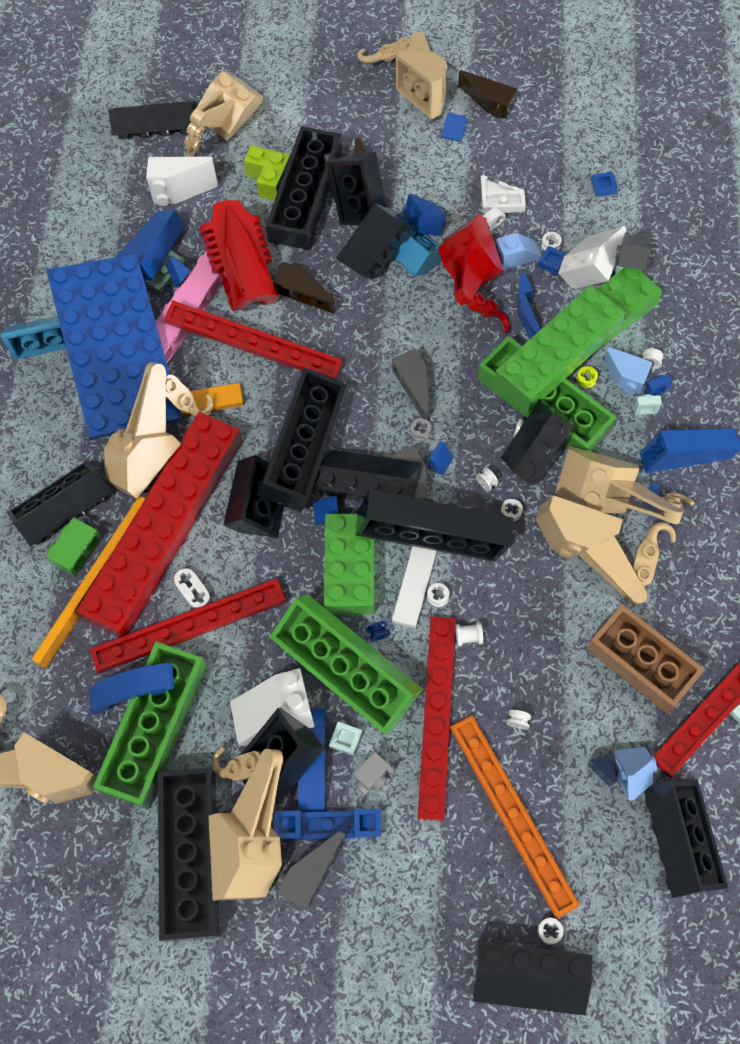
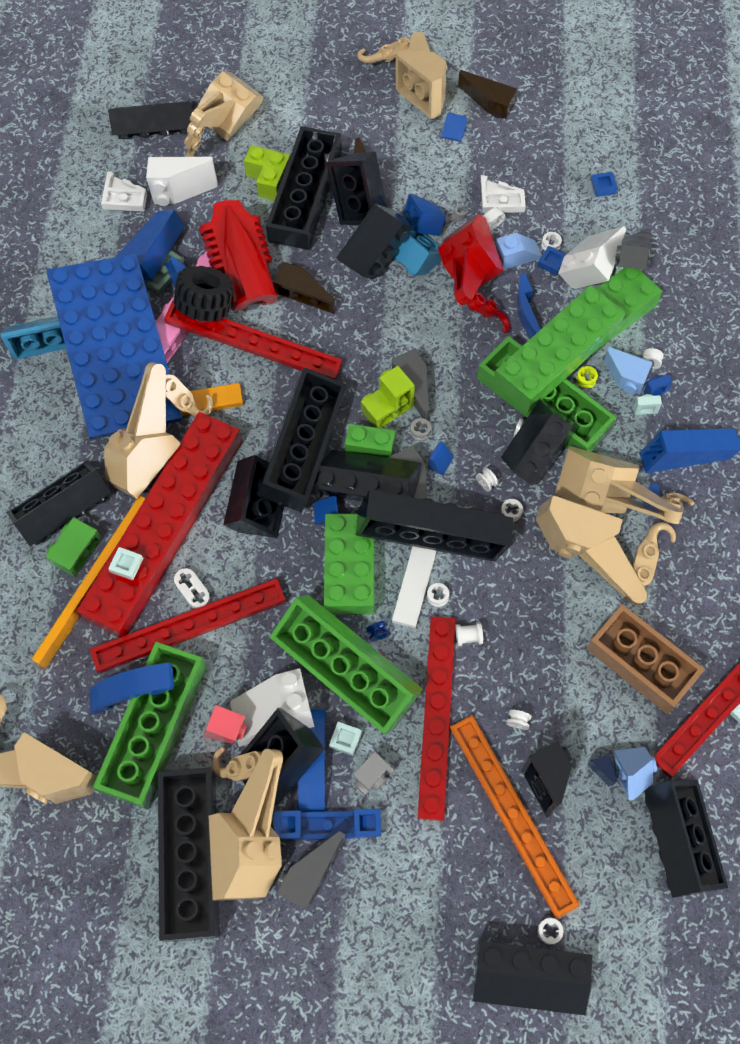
(122, 195): none -> white wing
(125, 563): none -> light aqua plate
(203, 293): none -> black tyre
(225, 726): none -> coral slope
(370, 440): none -> bright green brick
(391, 400): none -> lime brick
(548, 775): none -> black slope

